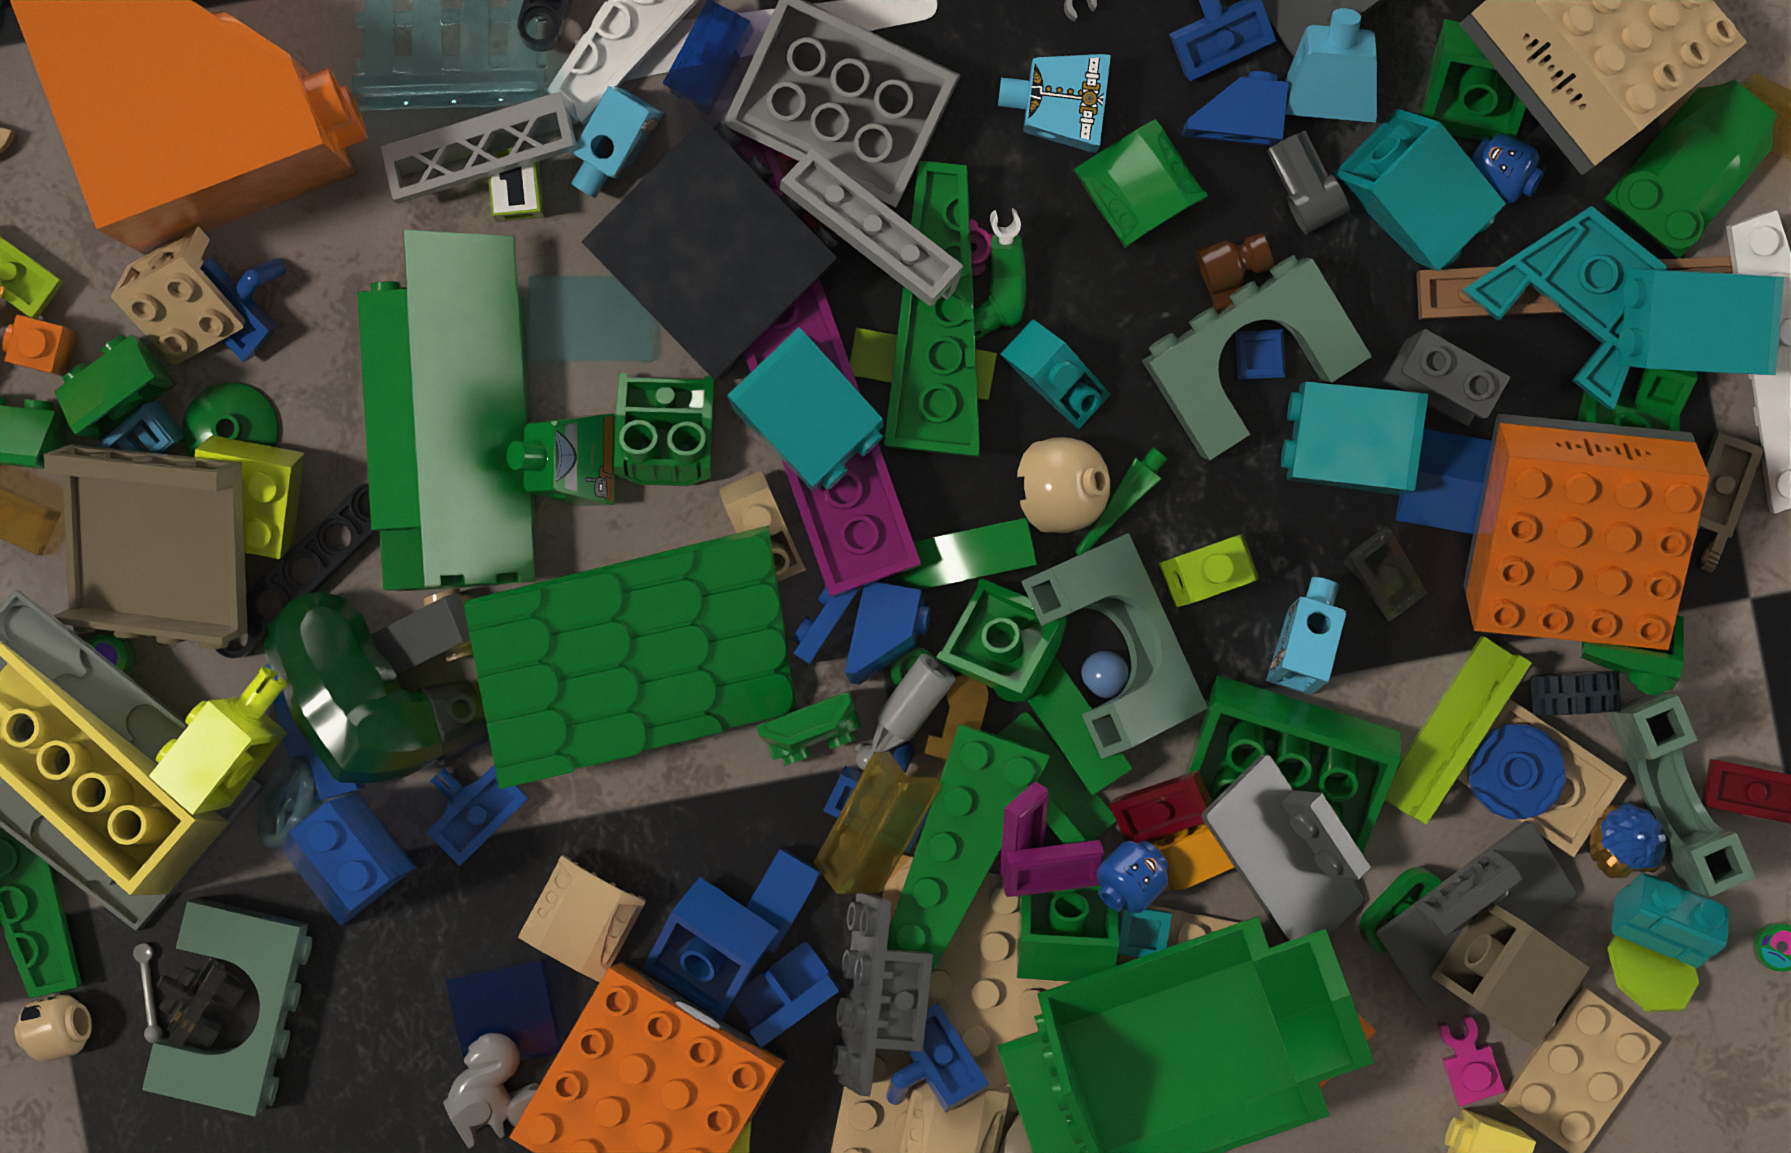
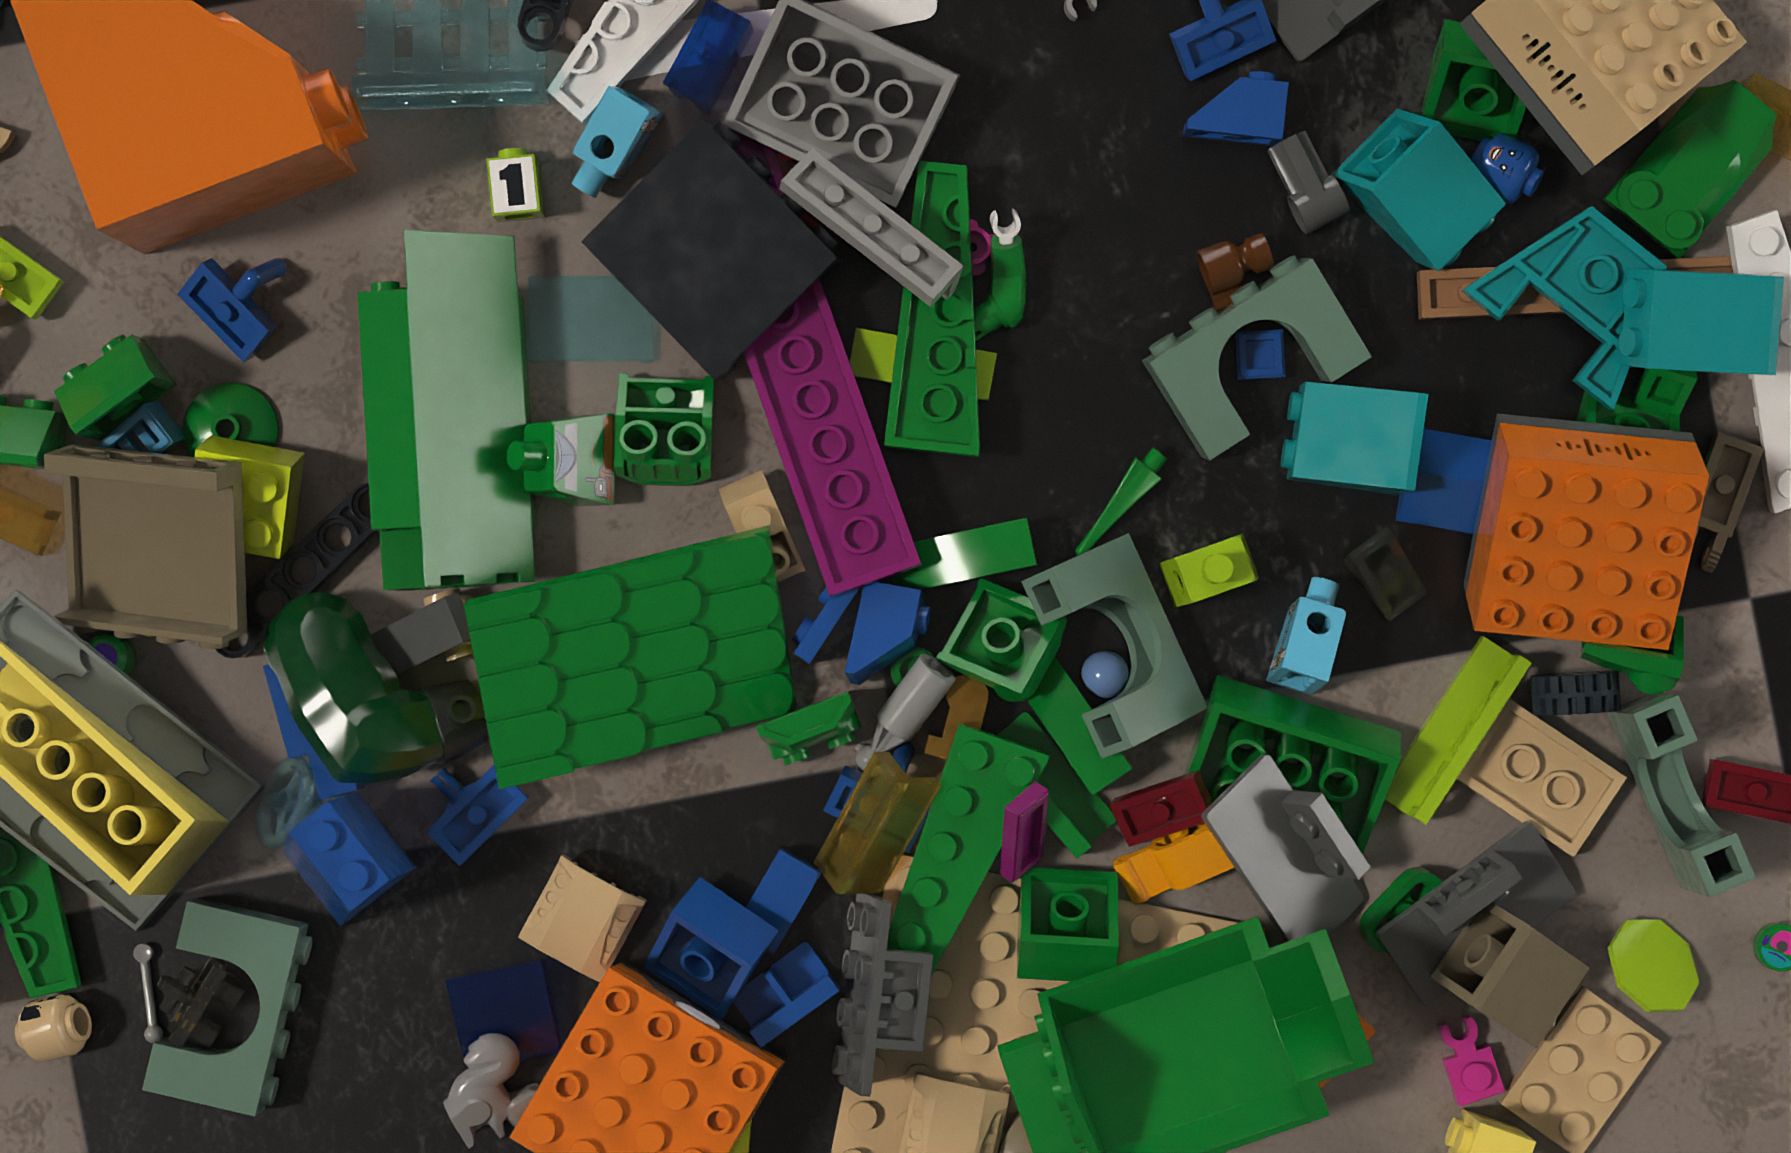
(39, 345): orange brick -> none
(176, 300): tan bracket -> none
(221, 747): neon yellow brick -> none
(476, 137): light grey fence -> none
(807, 412): teal slope -> none
(943, 1065): blue plate -> none
(1052, 868): magenta tile -> none
(1056, 373): teal slope -> none
(1062, 99): medium azure torso -> none
(1063, 484): tan cylinder -> none
(1132, 876): blue head -> none
(1139, 182): green slope -> none
(1143, 932): teal plate -> none
(1335, 71): medium azure torso -> none
(1454, 379): dark grey panel -> none
(1516, 771): blue tile -> none
(1627, 841): blue piece -> none
(1670, 920): teal brick -> none

